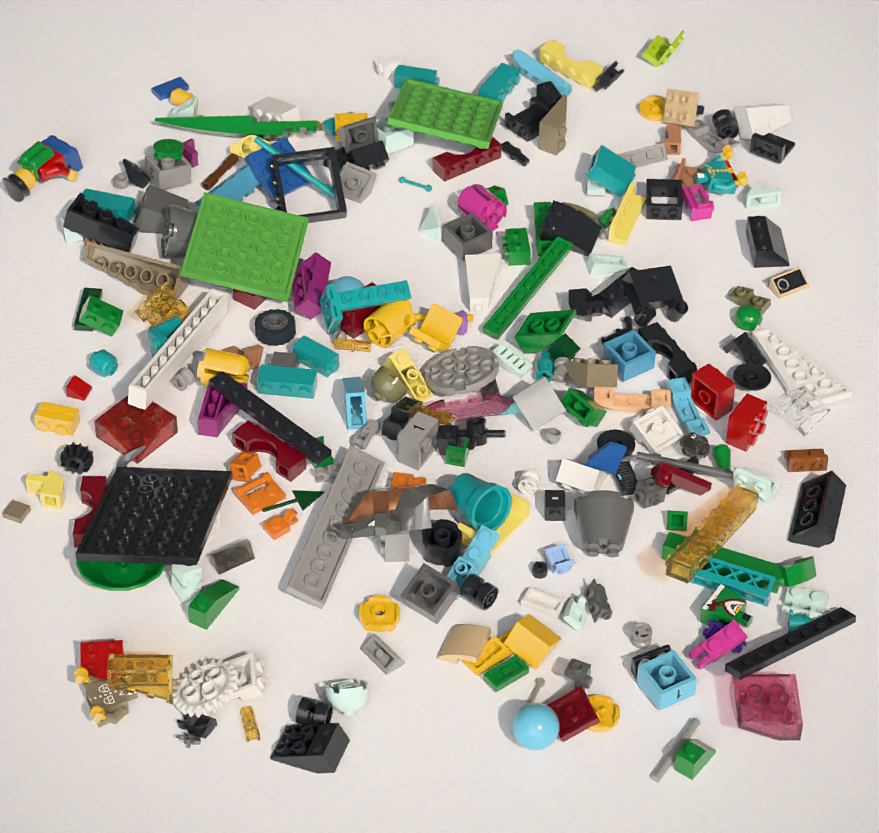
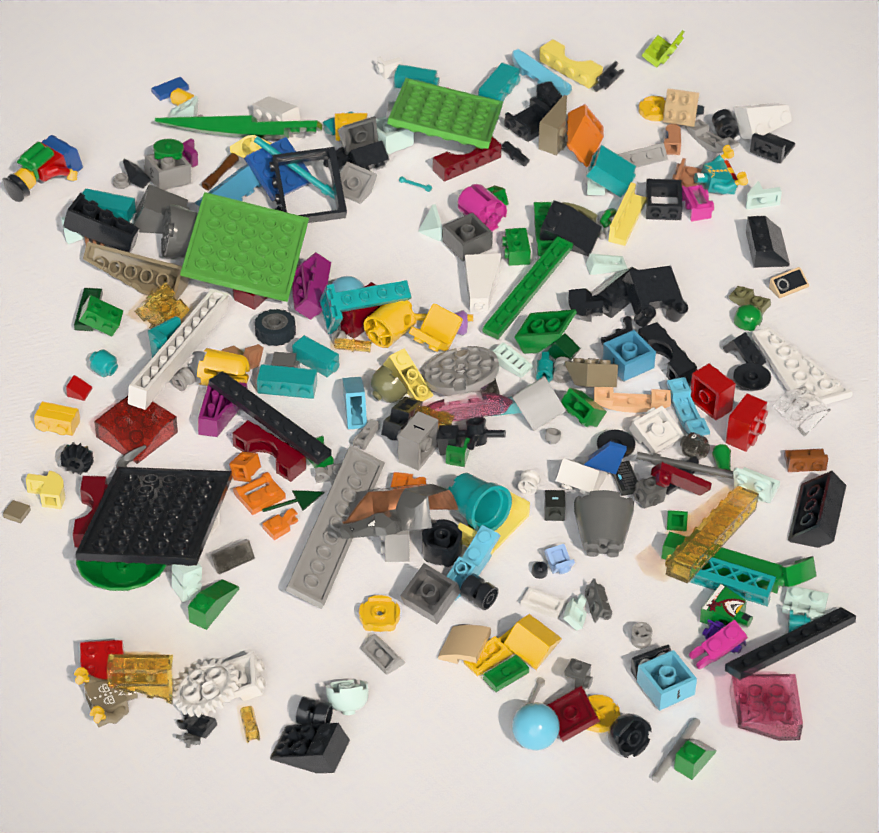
(584, 133): none -> orange slope
(629, 734): none -> black cylinder

